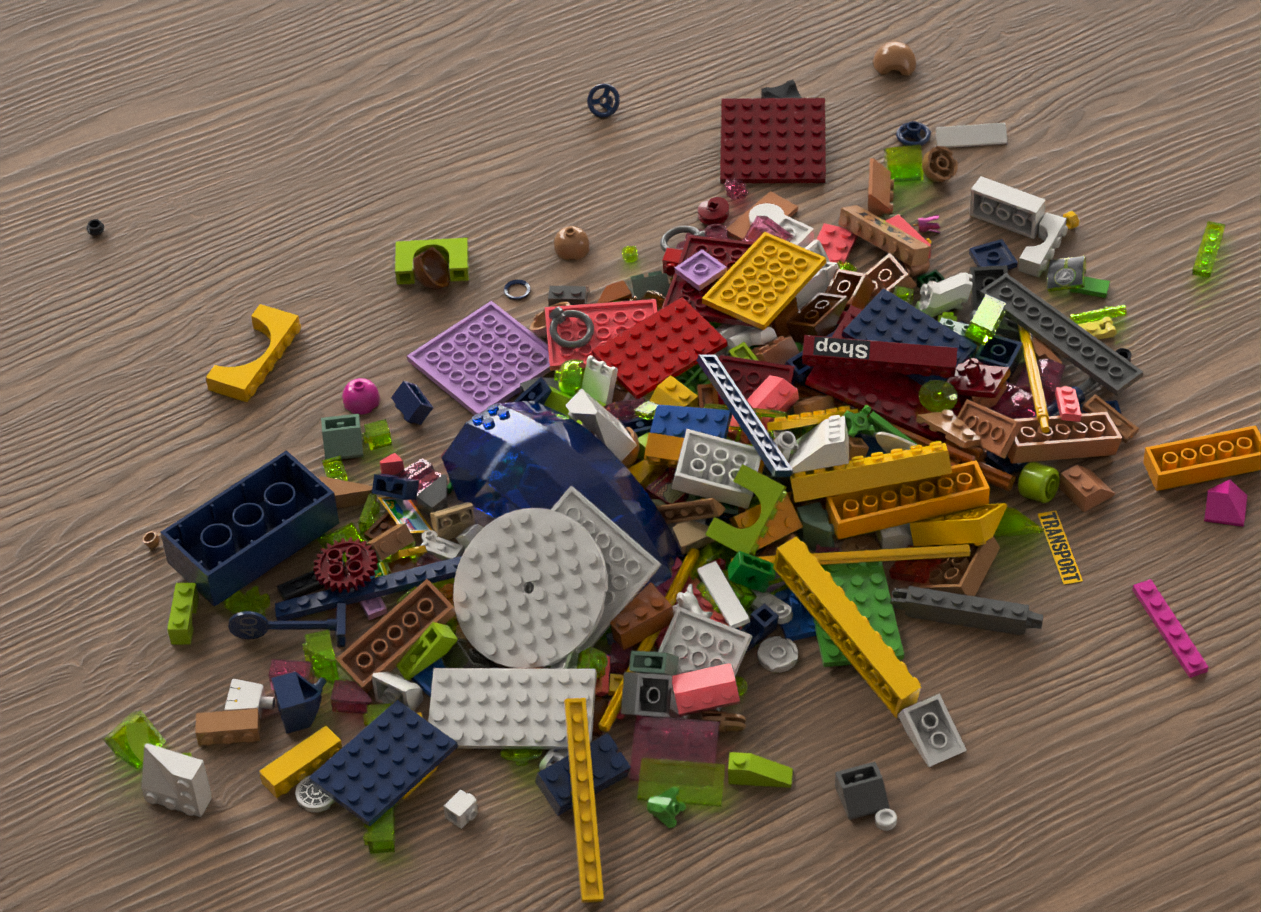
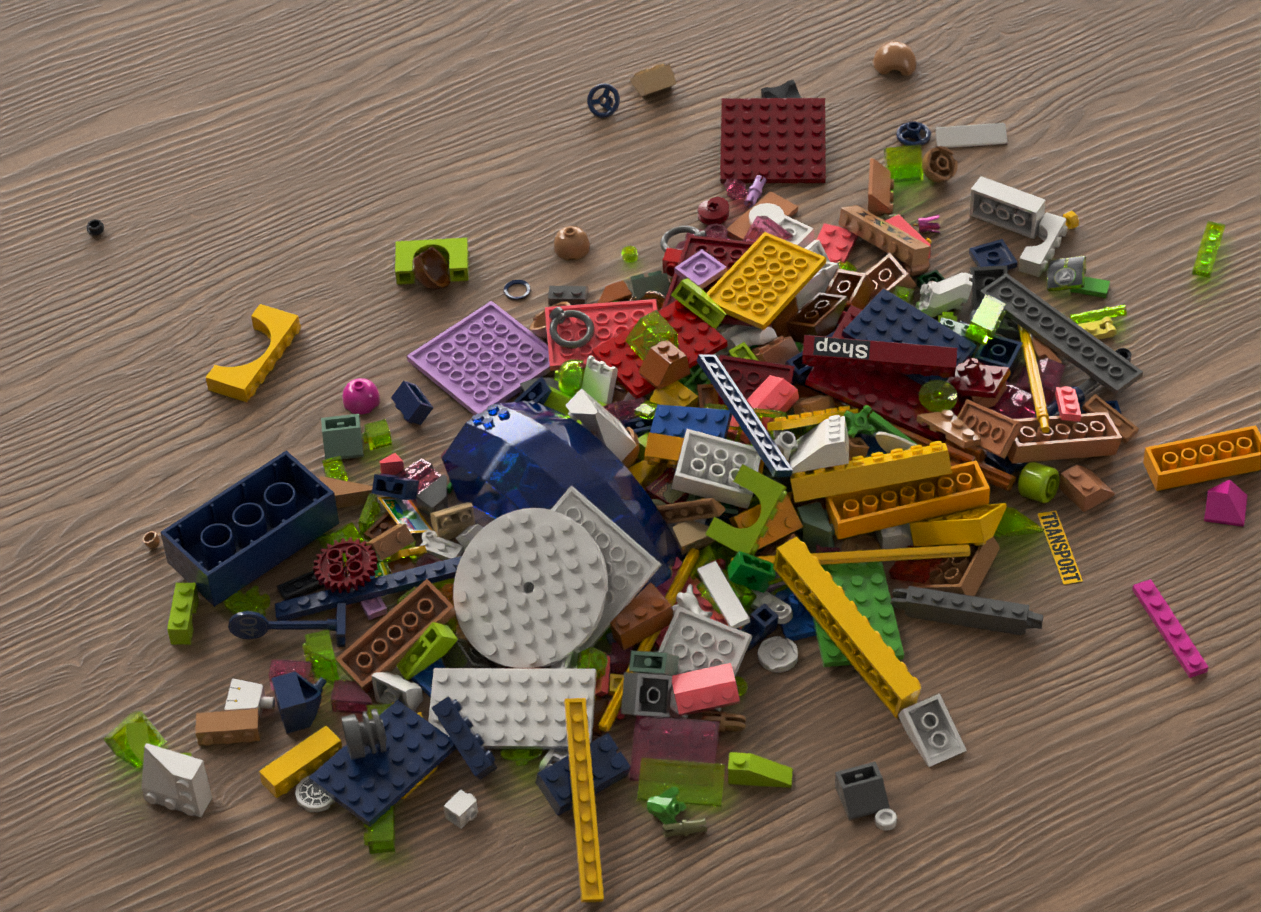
(364, 734): none -> dark grey wheel
(461, 733): none -> dark blue brick
(649, 332): none -> clear neon green slope
(653, 80): none -> tan slope
(664, 365): none -> dark orange slope
(684, 828): none -> olive pin
(698, 302): none -> lime slope
(755, 191): none -> lavender pin

